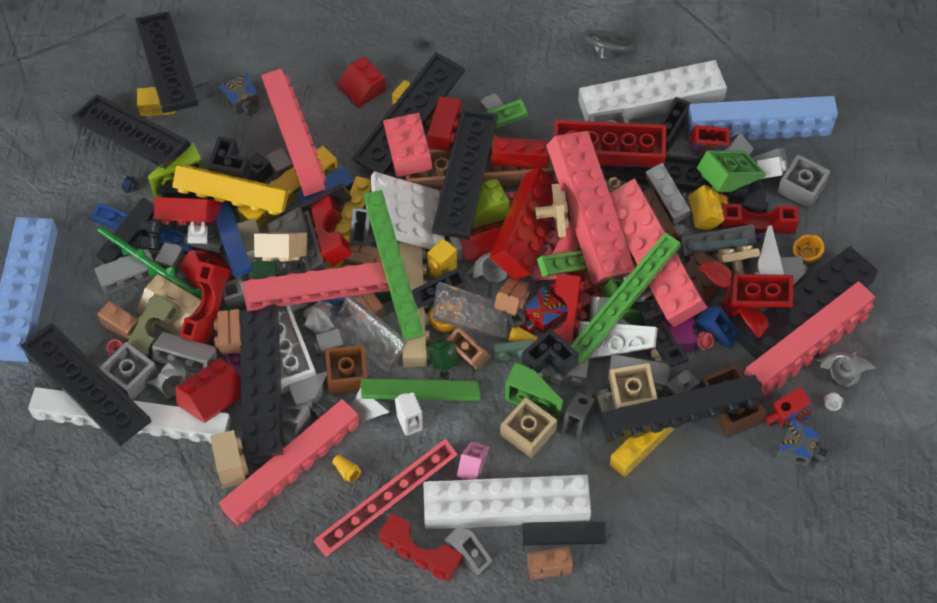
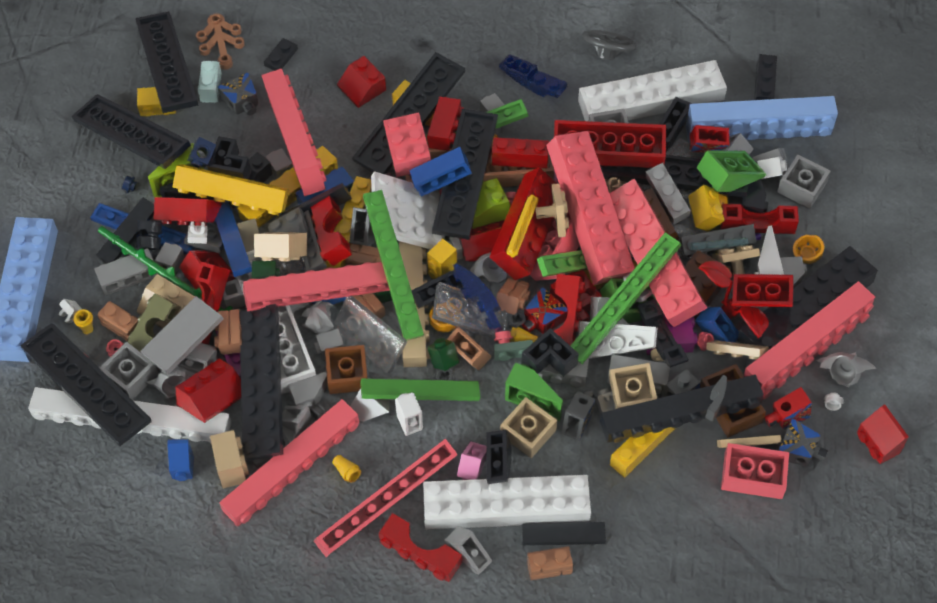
(69, 307): none -> white tile
(84, 320): none -> yellow cone
(180, 459): none -> blue slope
(182, 335): none -> light grey tile
(205, 146): none -> dark blue brick
(209, 81): none -> light aqua brick
(216, 22): none -> nougat plant
(281, 54): none -> black plate
(440, 171): none -> blue brick
(477, 290): none -> clear blue slope
(498, 456): none -> black slope
(503, 337): none -> coral plate
(522, 226): none -> yellow axle
(531, 78): none -> clear blue slope
(717, 396): none -> dark grey slope
(736, 349): none -> tan plate
(750, 441): none -> tan tile
(755, 471): none -> coral brick
(765, 77): none -> black brick
(882, 435): none -> red slope

